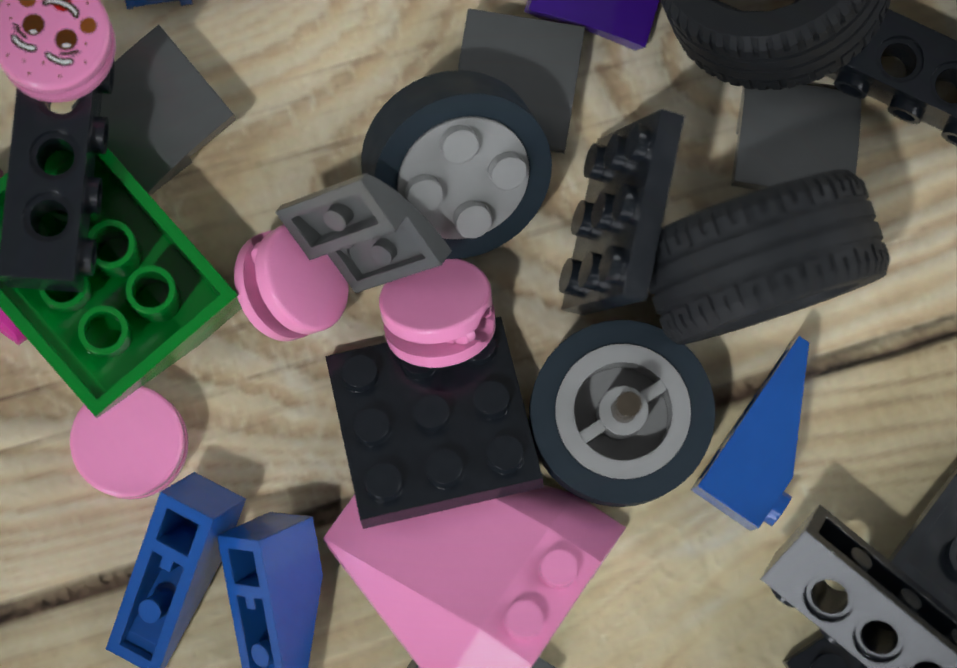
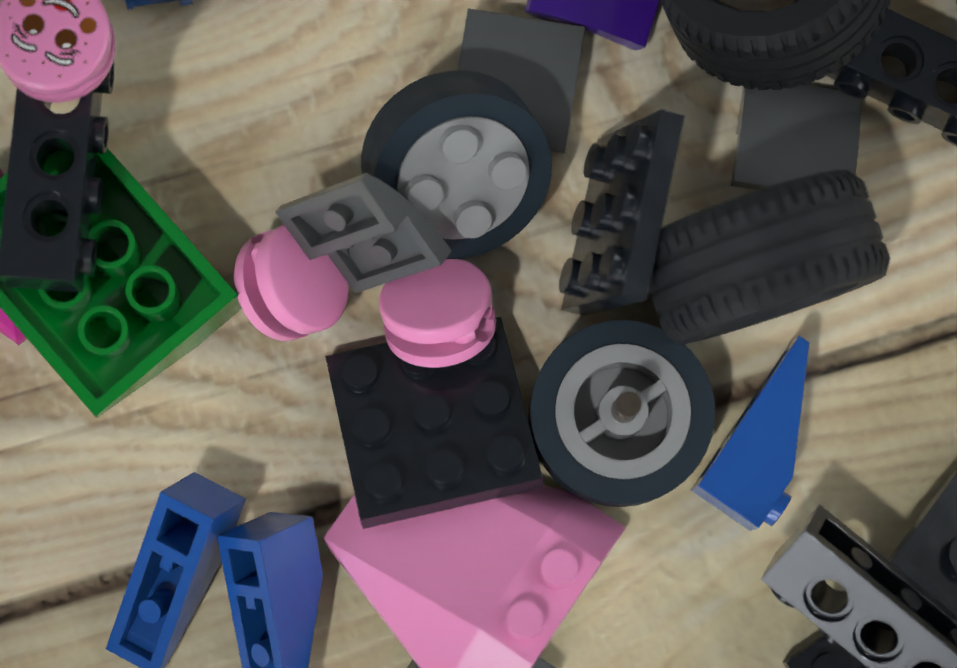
(131, 447): bright pink head -> none
(160, 111): dark grey slope -> none

